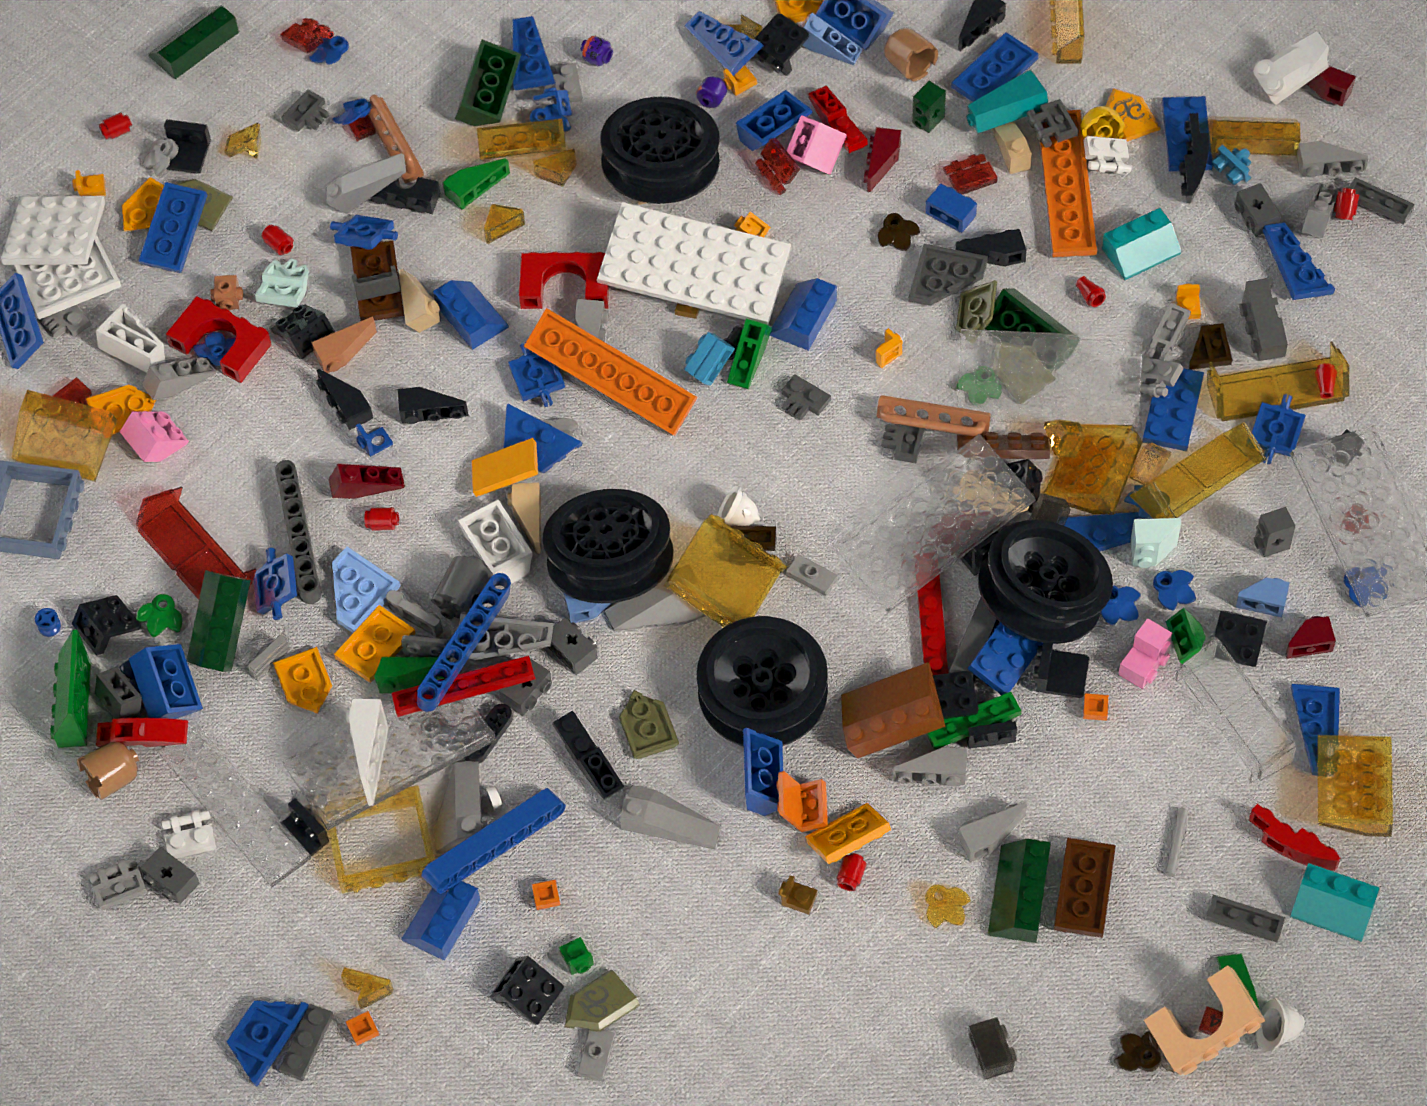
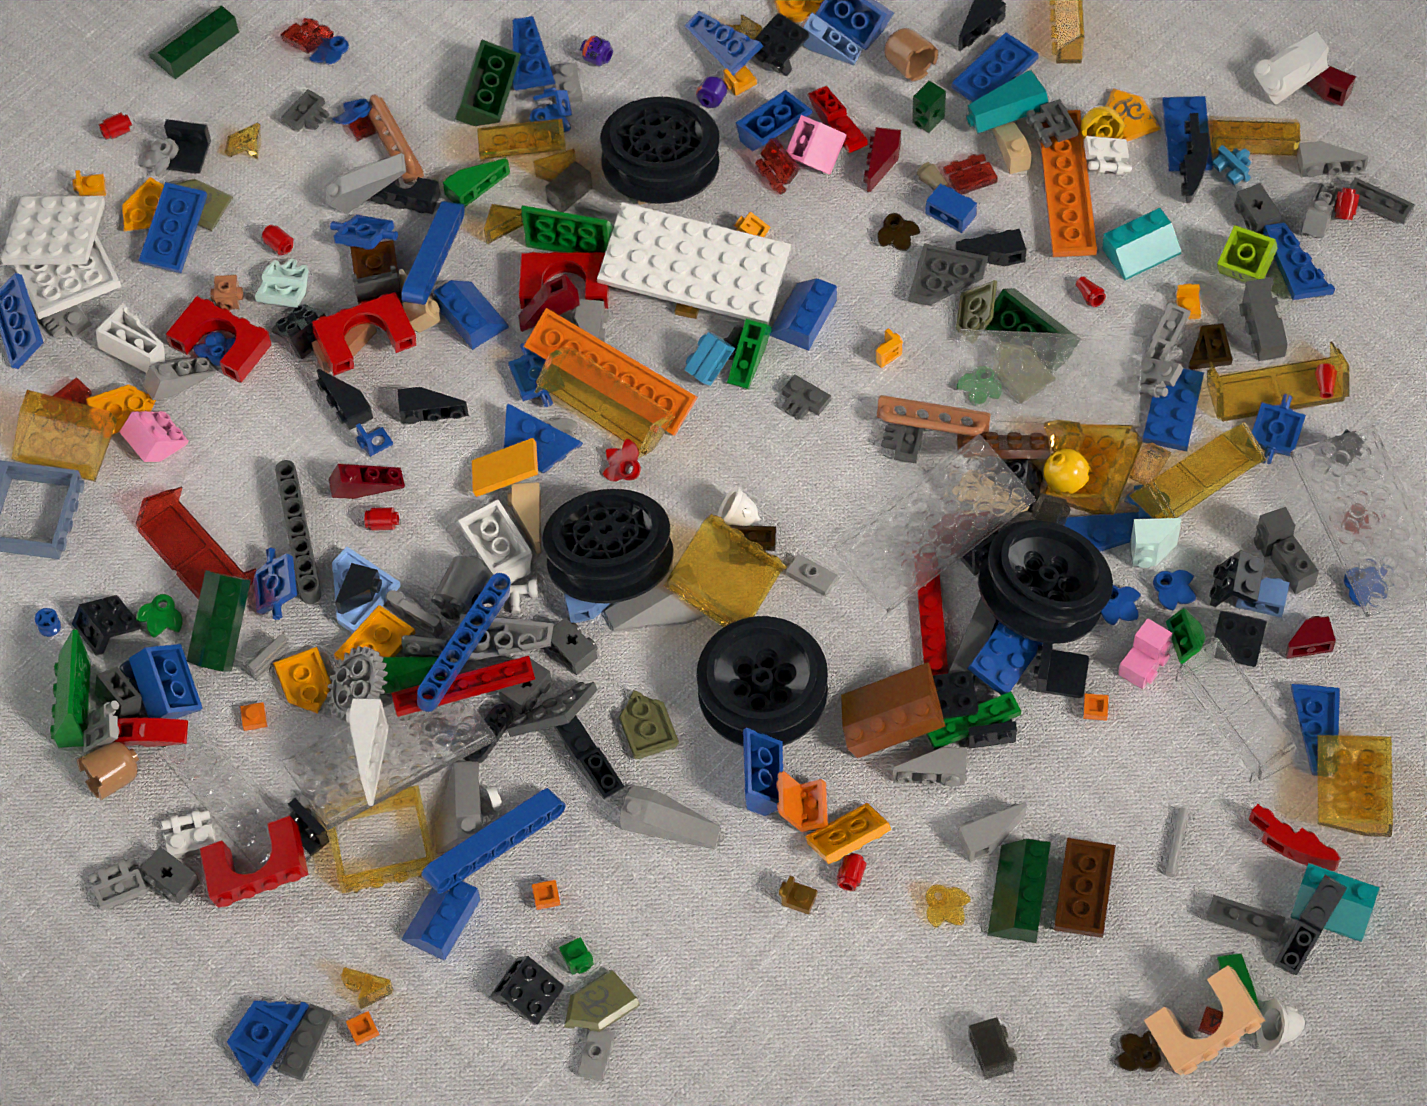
(101, 727): none -> light grey plate
(253, 716): none -> orange plate
(285, 865): none -> red arch
(356, 678): none -> light grey gear
(358, 588): none -> black slope
(384, 312): none -> red arch
(433, 253): none -> blue beam
(515, 591): none -> white piece
(554, 710): none -> dark grey plate
(556, 295): none -> dark red slope
(564, 231): none -> green slope
(568, 187): none -> clear smoke brick
(604, 398): none -> clear yellow piece
(621, 460): none -> red plate
(930, 175): none -> dark tan cone
(1066, 471): none -> yellow cylinder
(1237, 577): none -> black bracket
(1247, 255): none -> lime brick
(1294, 564): none -> dark grey brick
(1310, 924): none -> black slope

